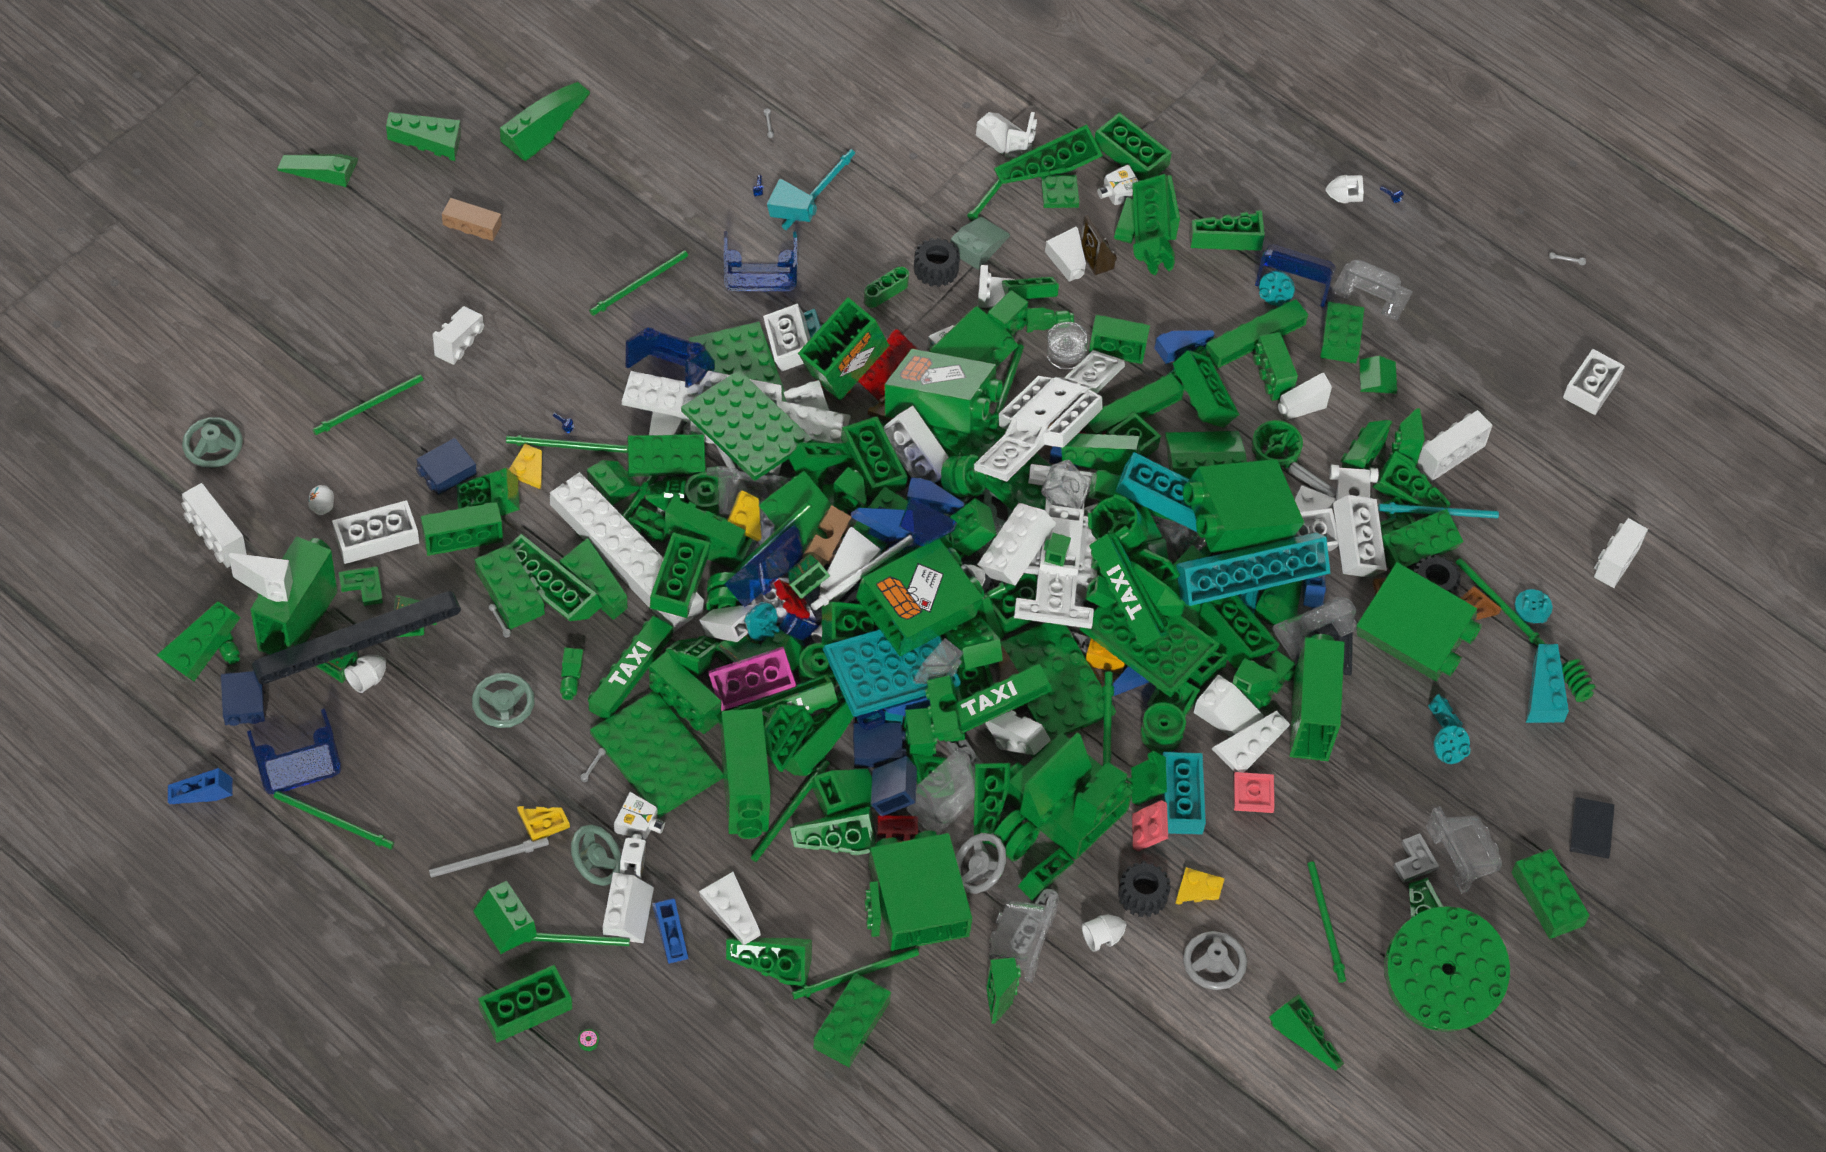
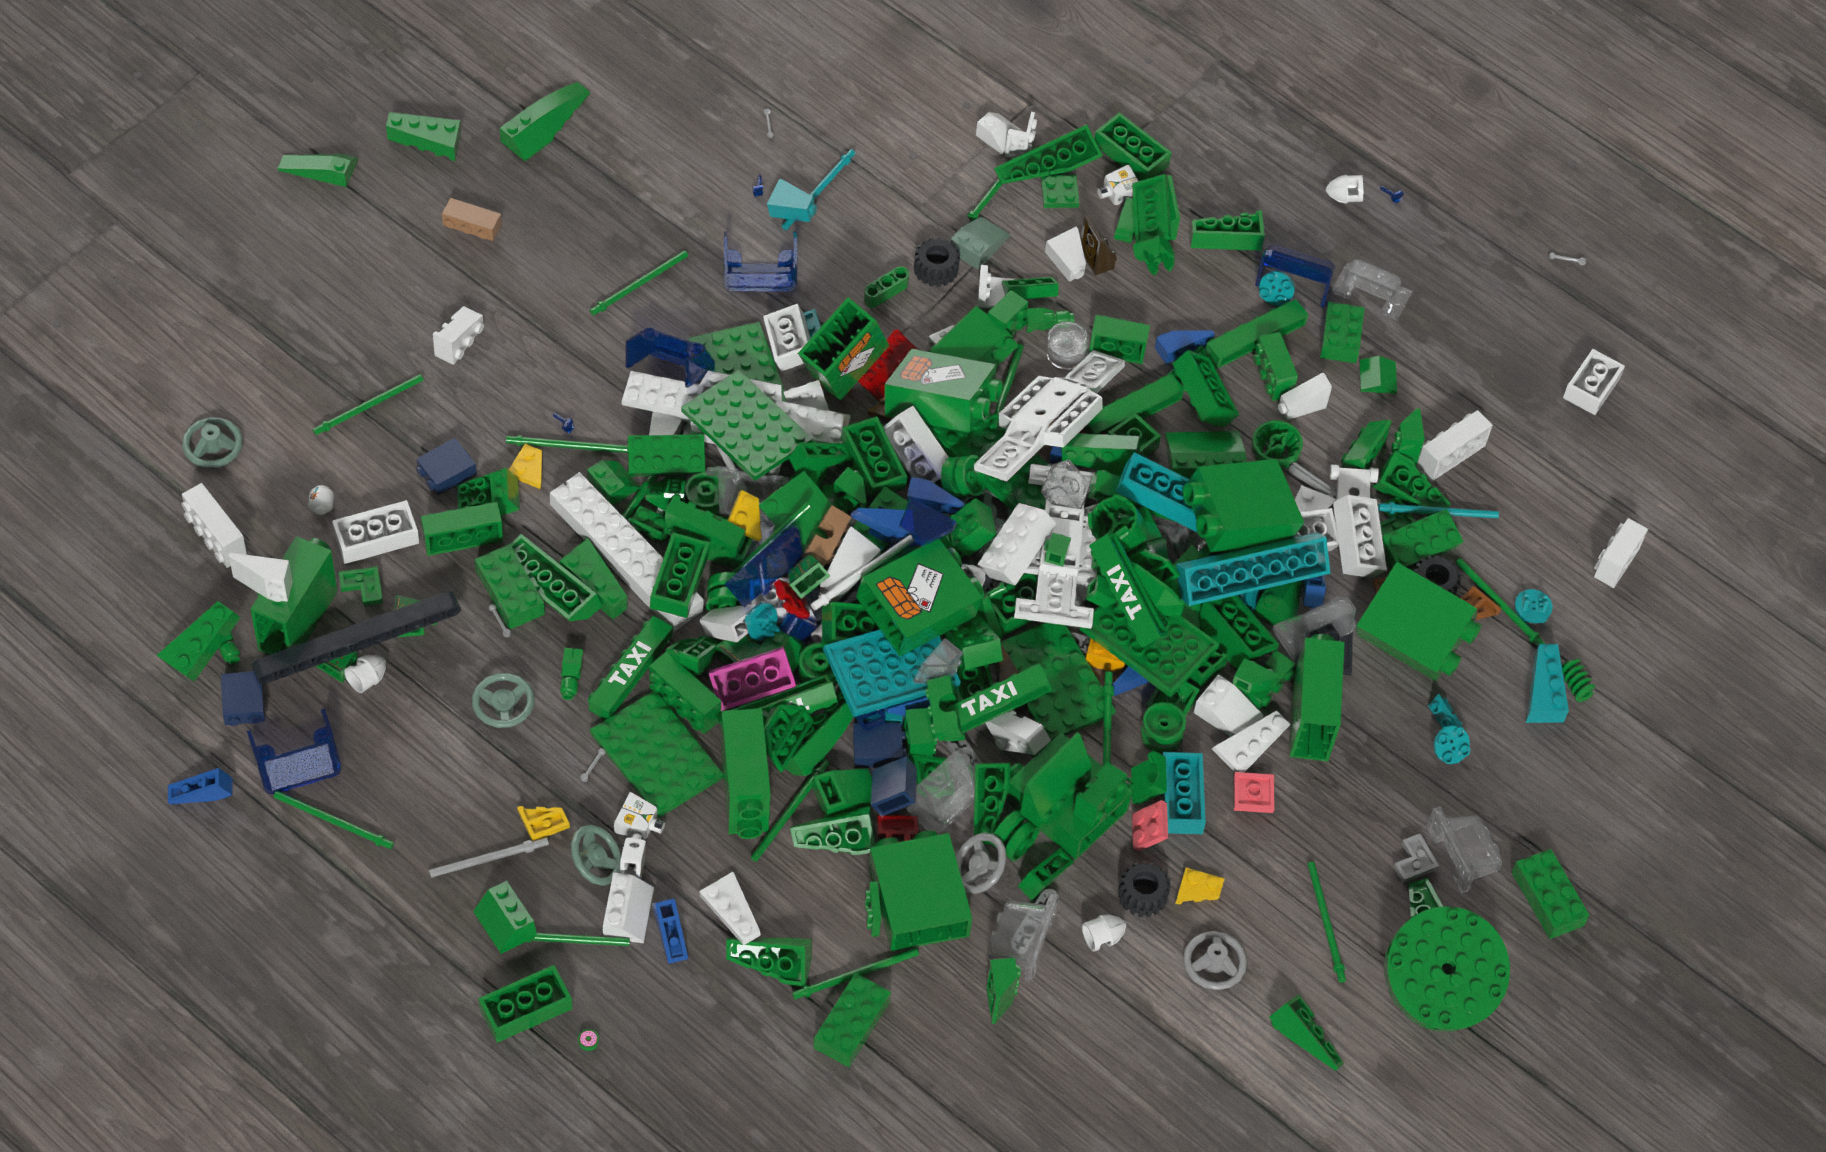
(1592, 827): black tile -> none

